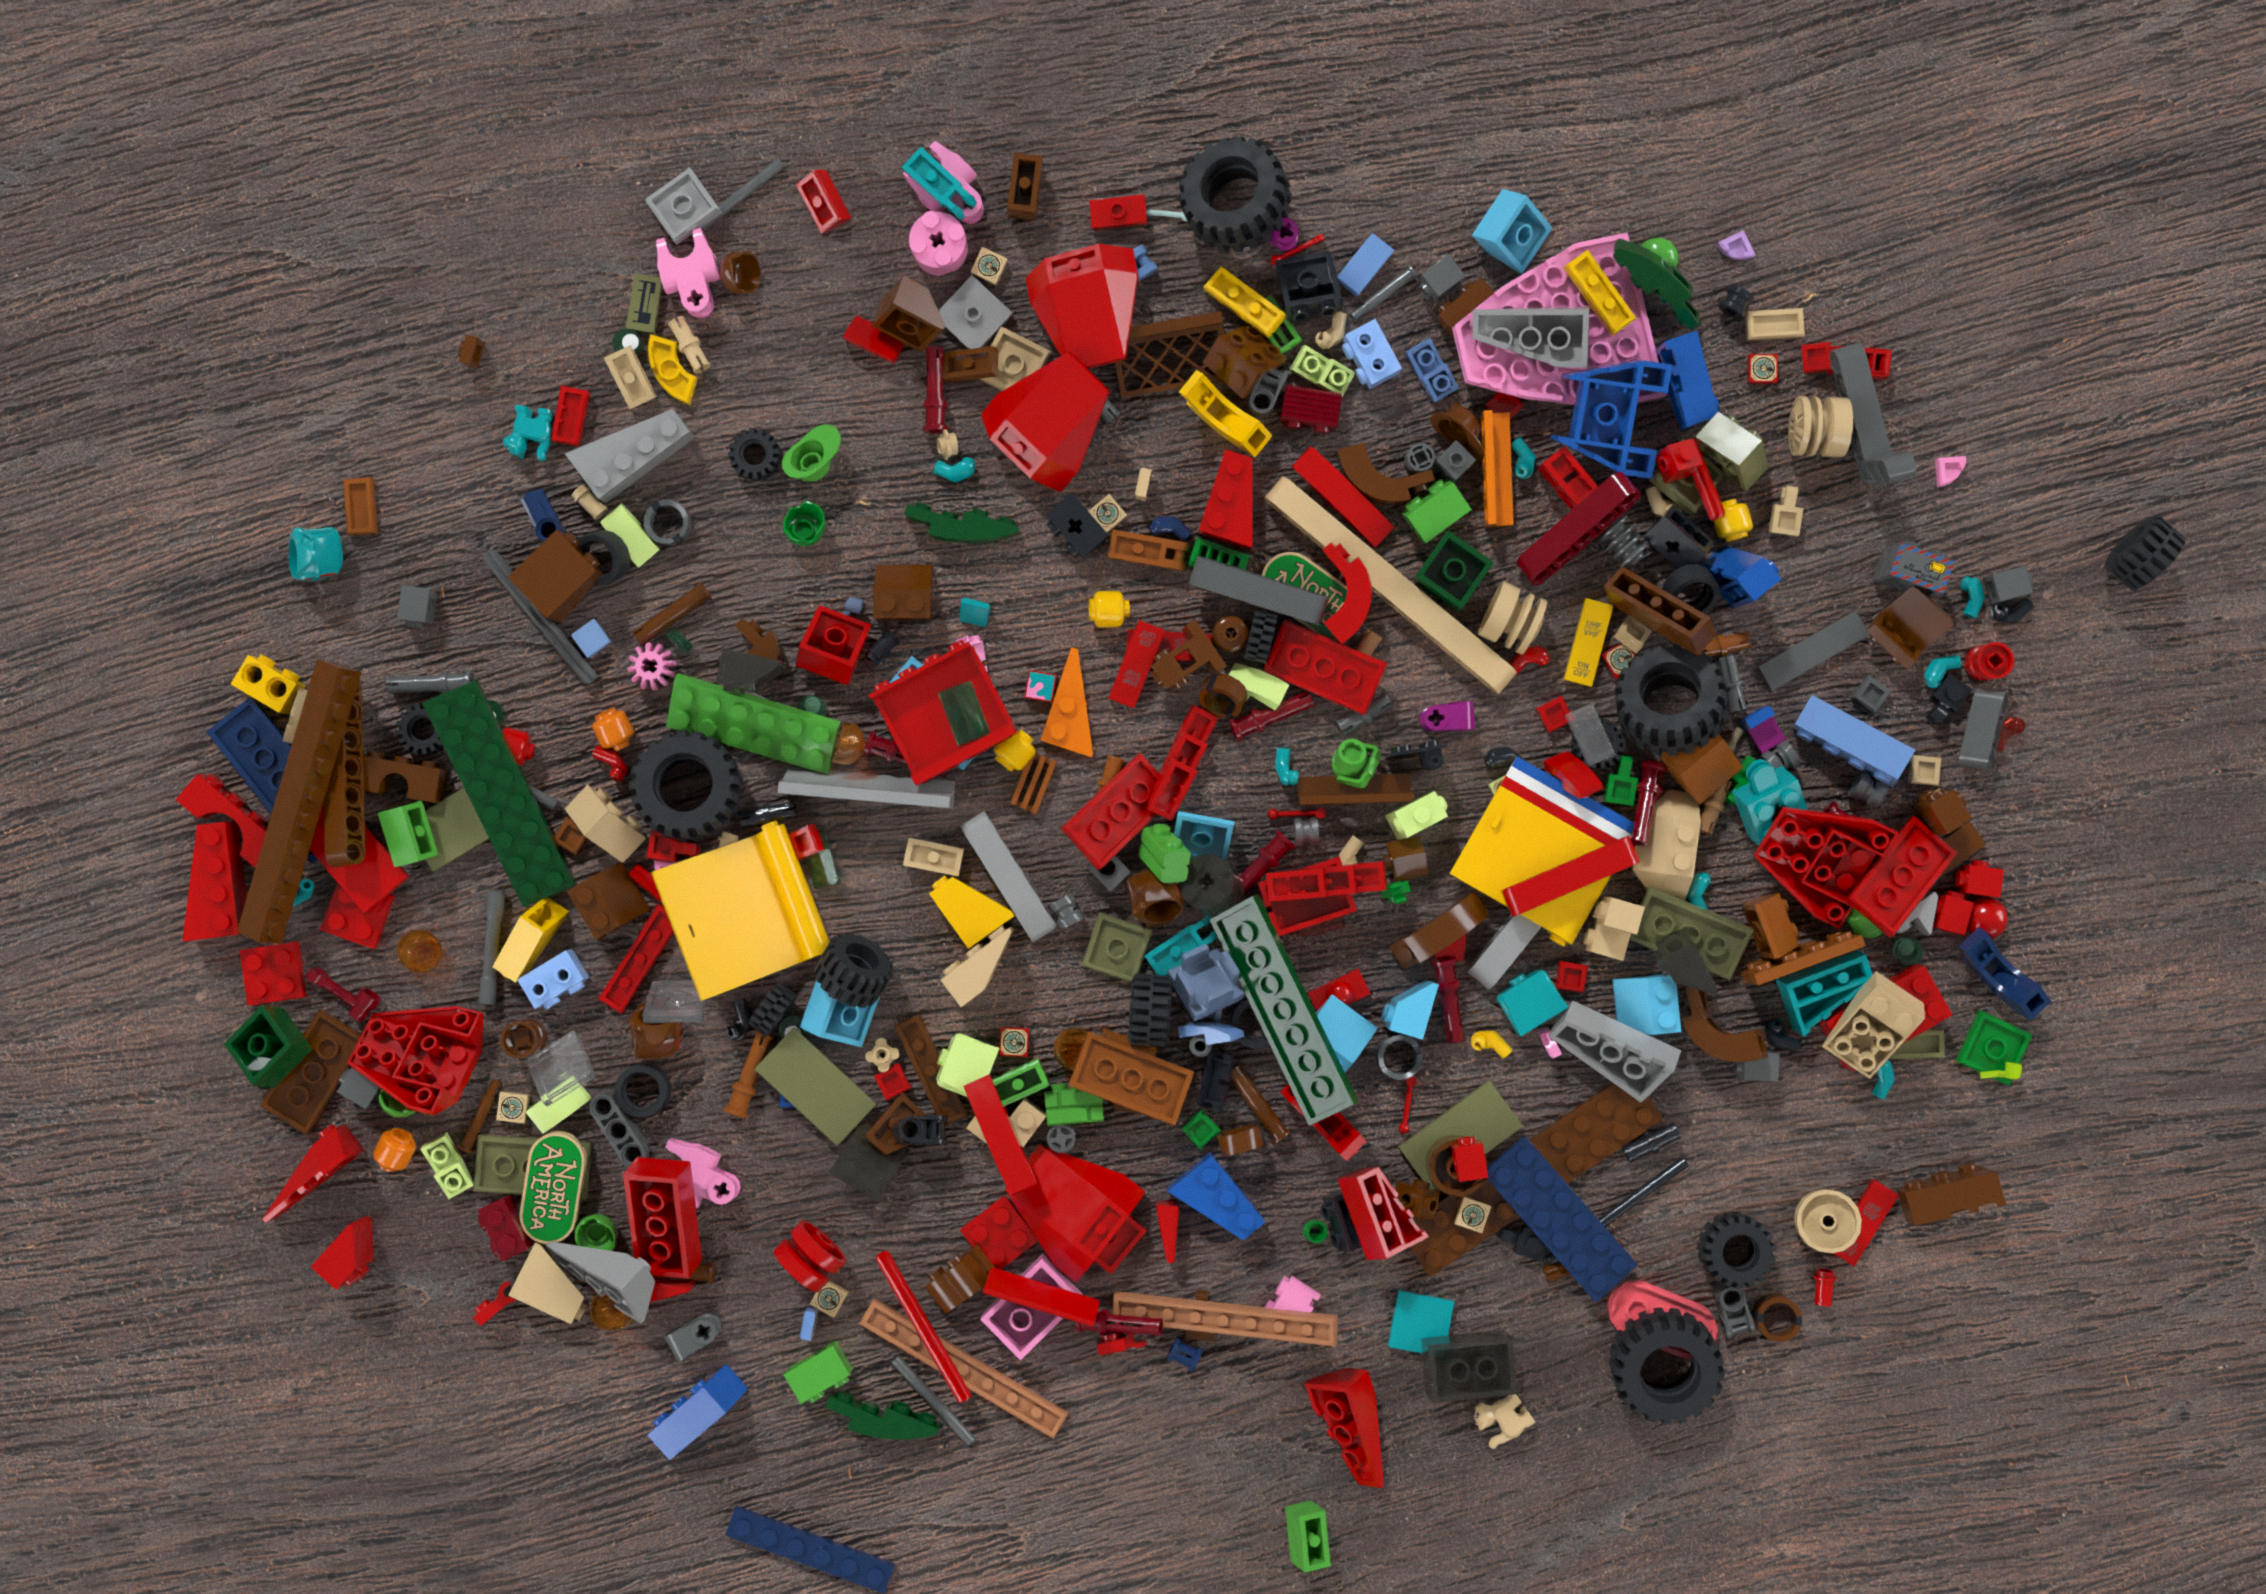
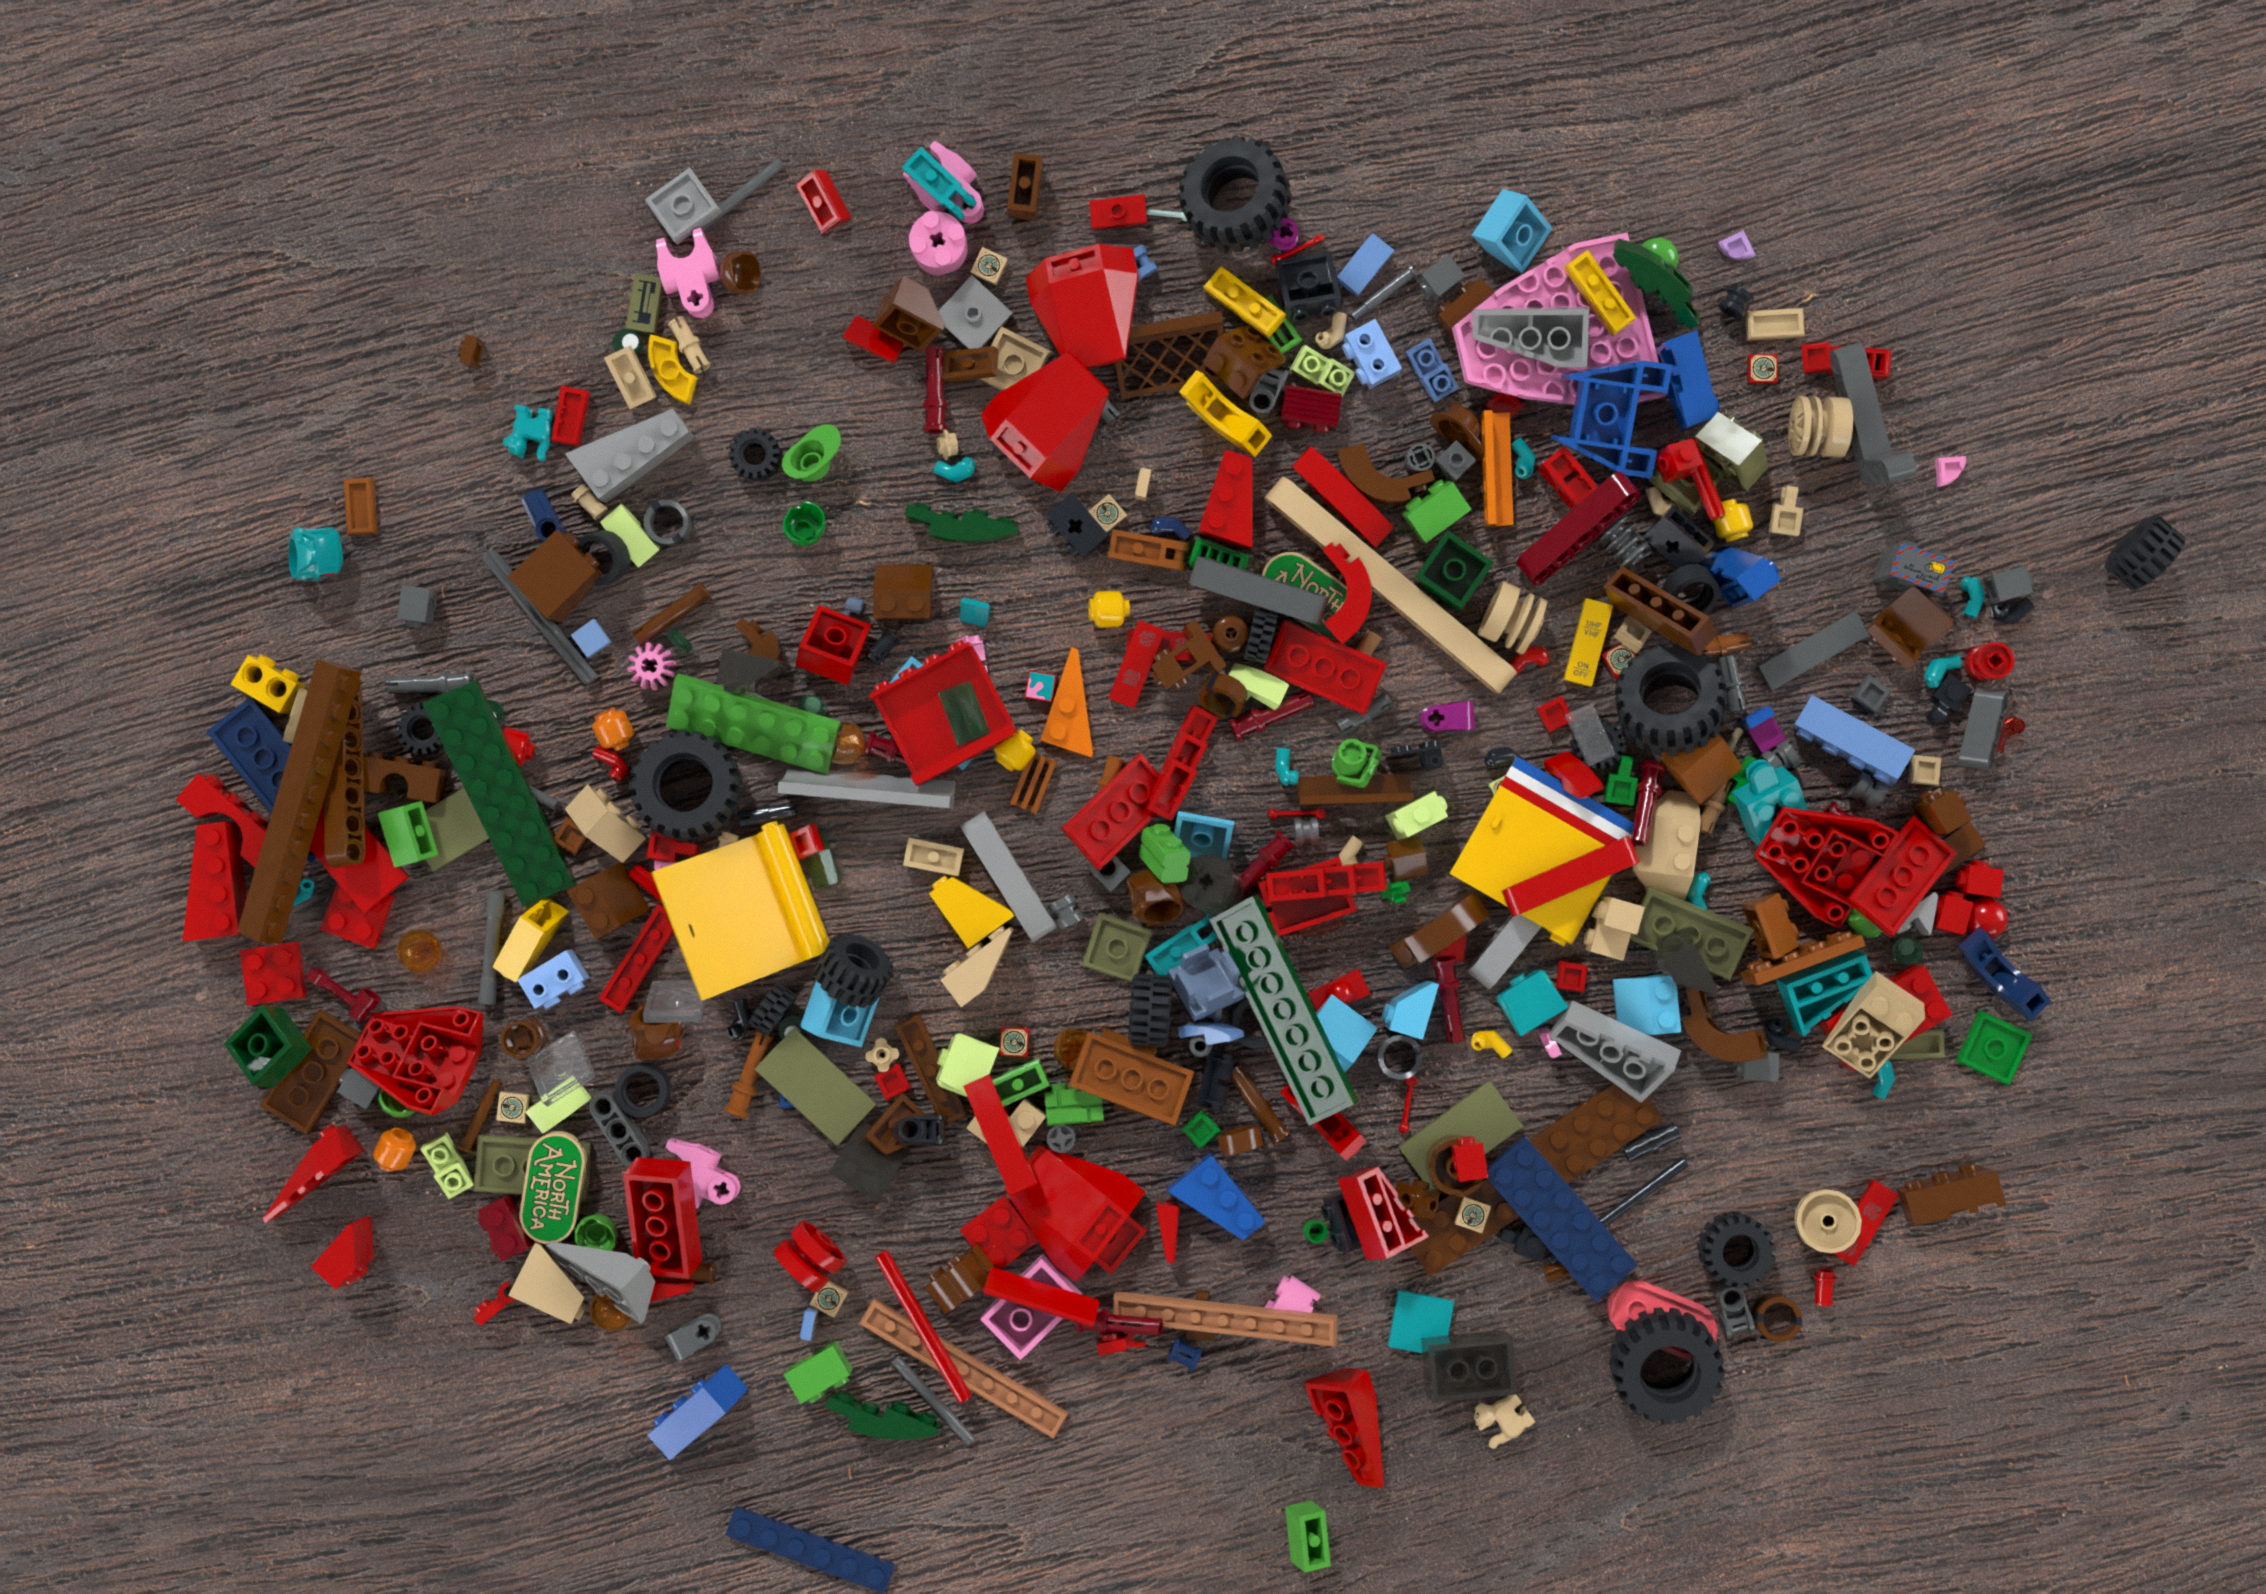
(2012, 1071): lime hand -> none

